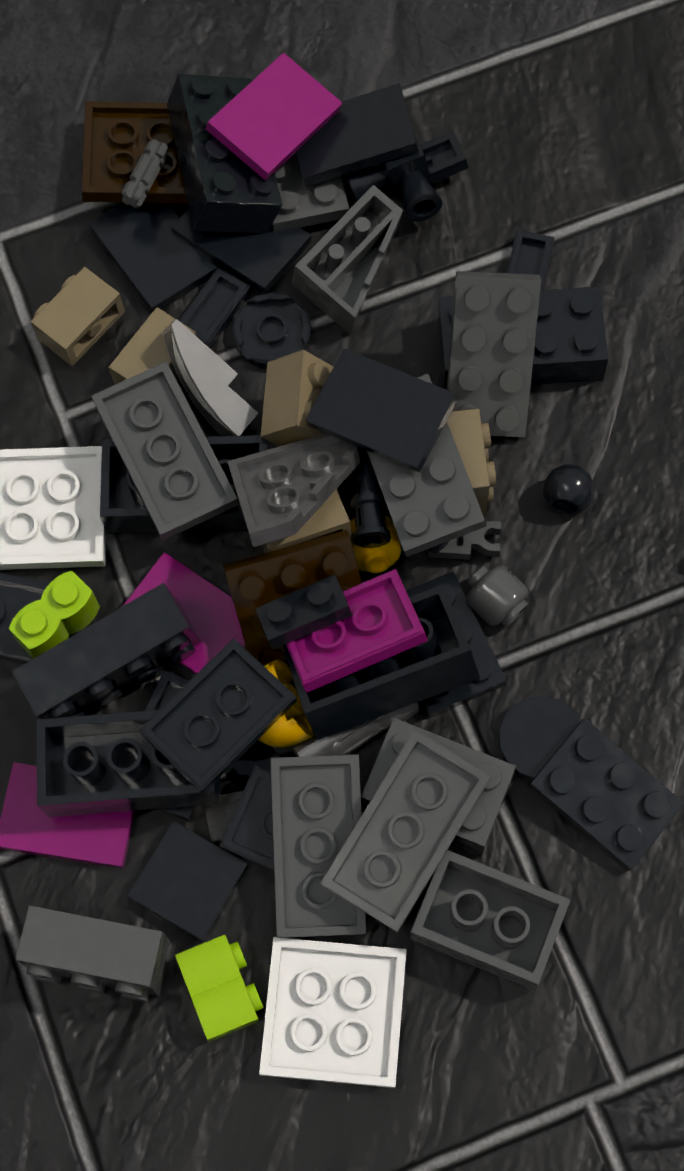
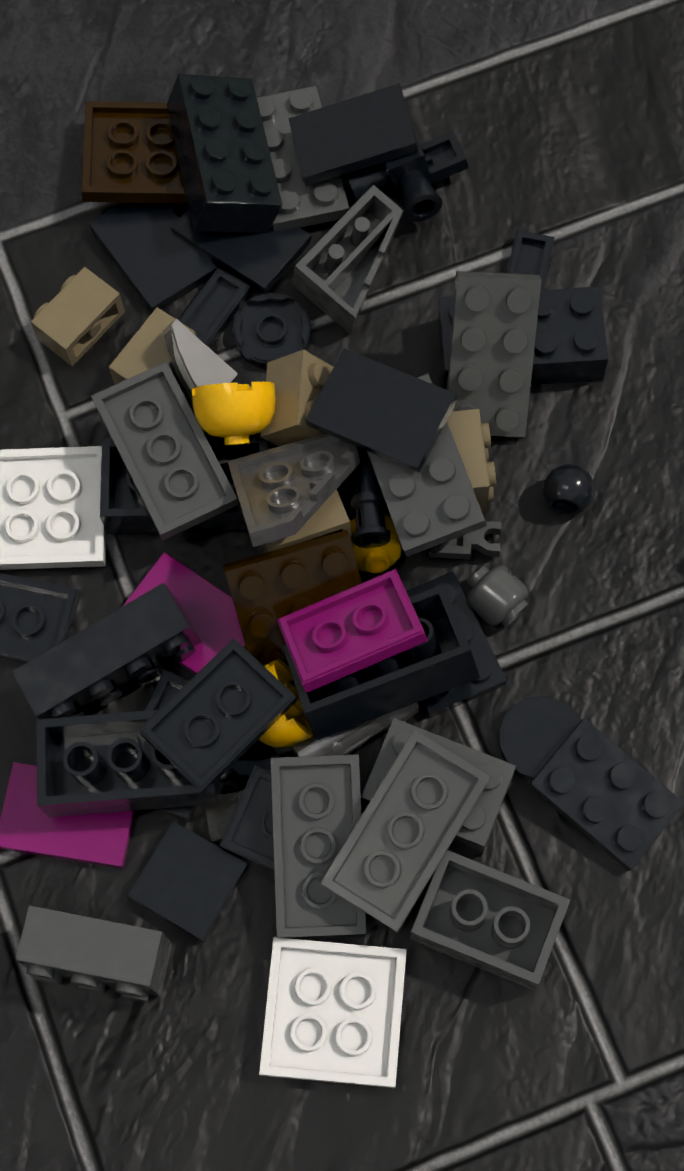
(62, 611): lime brick -> none
(144, 173): dark grey axle -> none
(218, 987): lime brick -> none
(234, 409): none -> yellow cylinder
(274, 116): magenta tile -> none
(303, 611): black plate -> none

